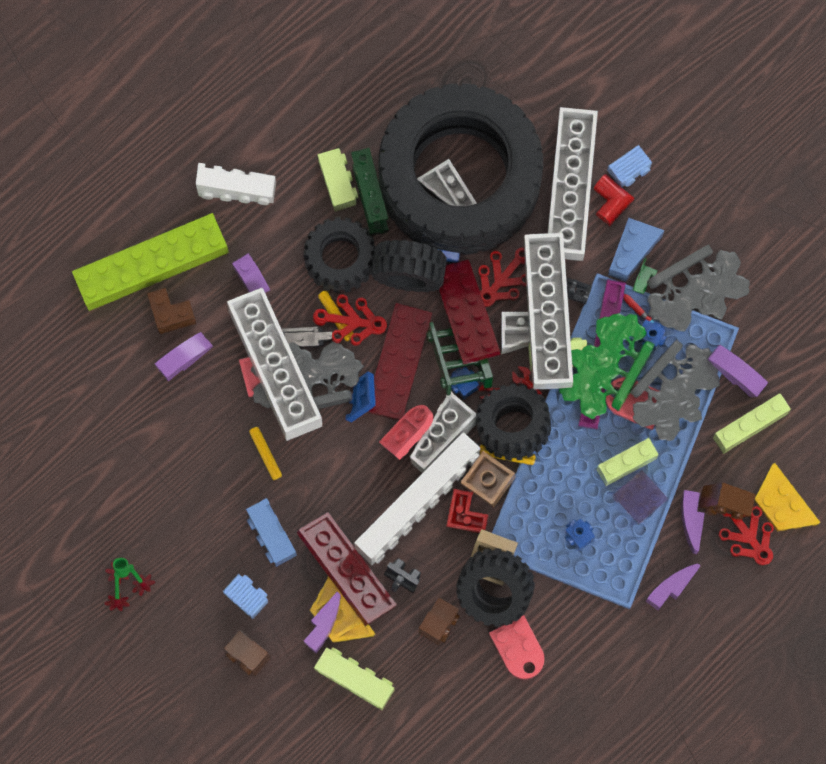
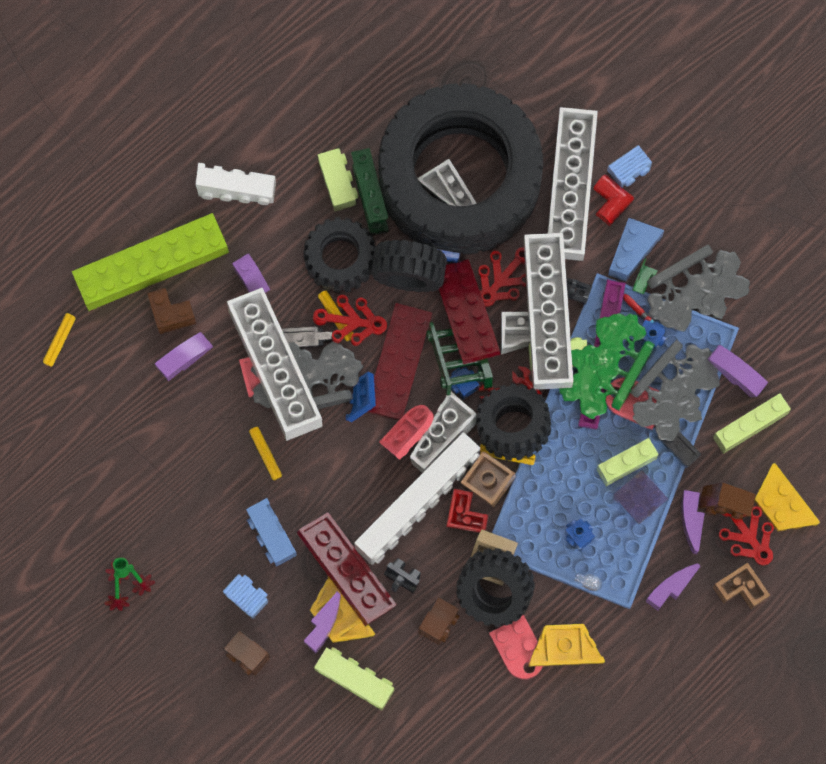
(59, 340): none -> yellow axle
(565, 647): none -> yellow wing
(589, 581): none -> clear cylinder
(682, 449): none -> black hinge
(742, 582): none -> medium nougat brick

